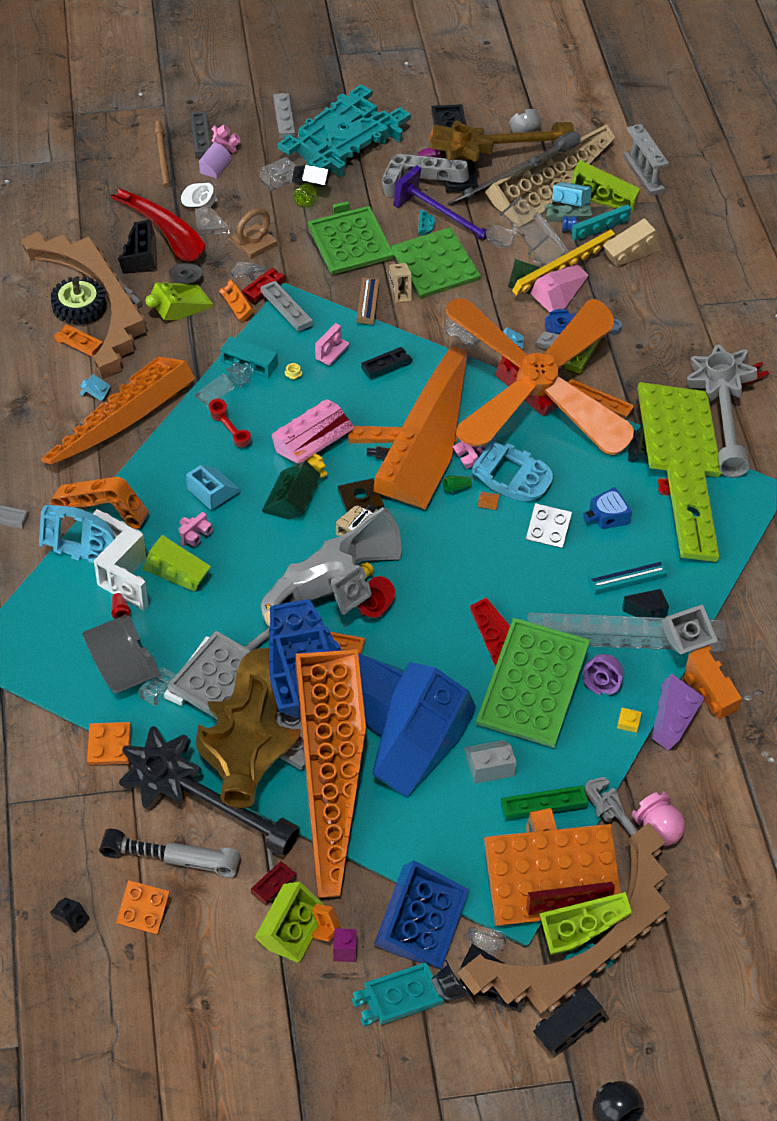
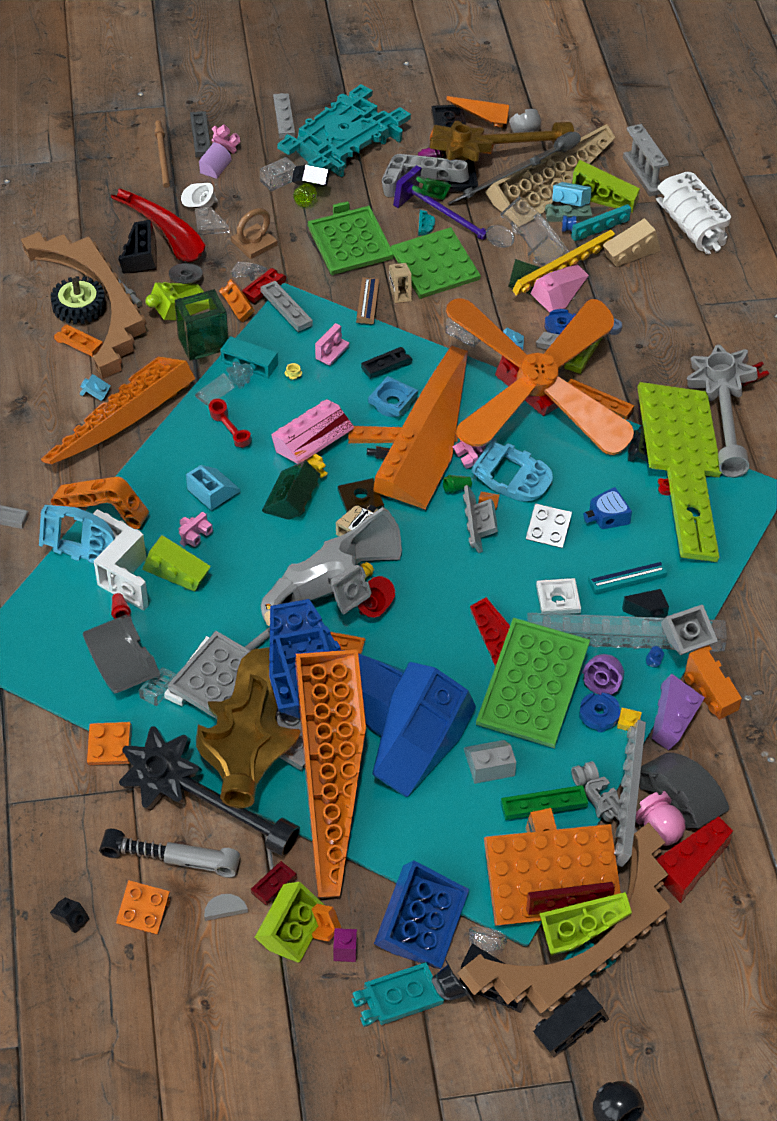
(204, 332): none -> clear green piece
(224, 906): none -> light grey tile
(392, 388): none -> dark azure piece
(432, 188): none -> green hinge
(481, 518): none -> light grey bracket
(490, 112): none -> orange wedge
(560, 587): none -> white piece
(585, 773): none -> light grey wheel
(598, 721): none -> blue plate
(629, 796): none -> light grey plate
(654, 656): none -> blue piece
(688, 785): none -> dark grey panel
(693, 857): none -> red wedge
(694, 211): none -> white piece

